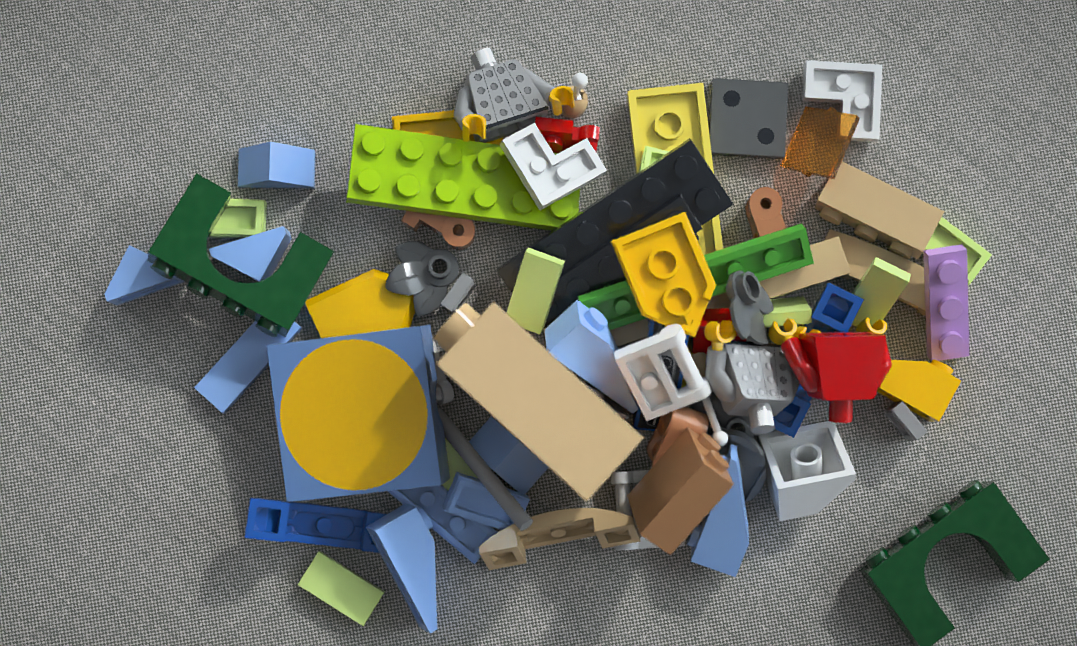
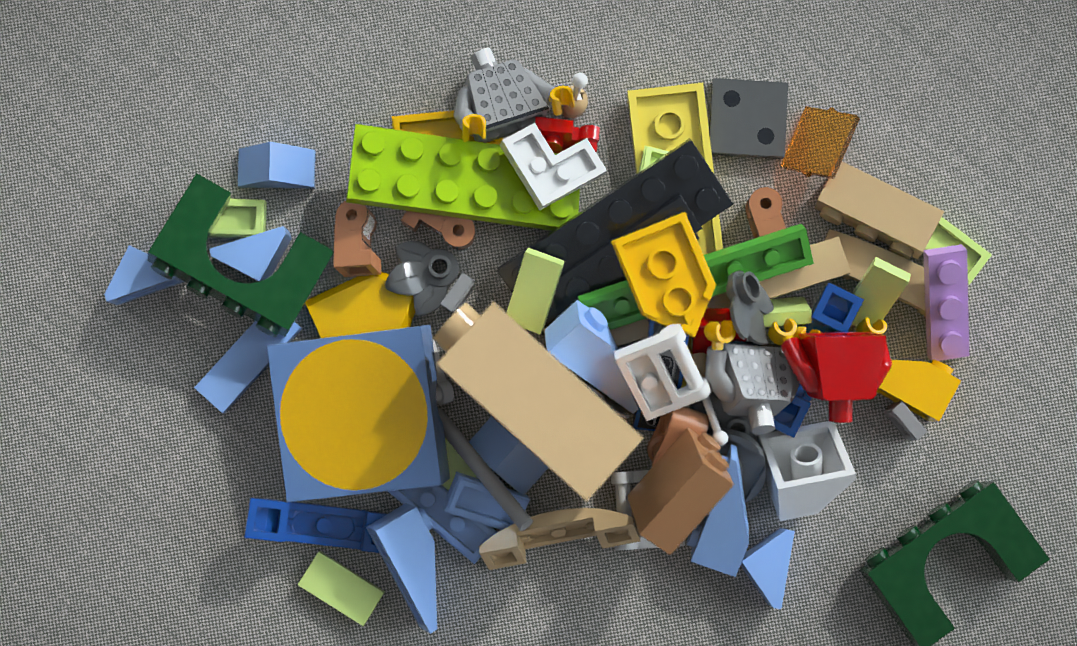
(352, 241): none -> nougat leg
(768, 565): none -> light blue slope
(853, 86): white plate -> none

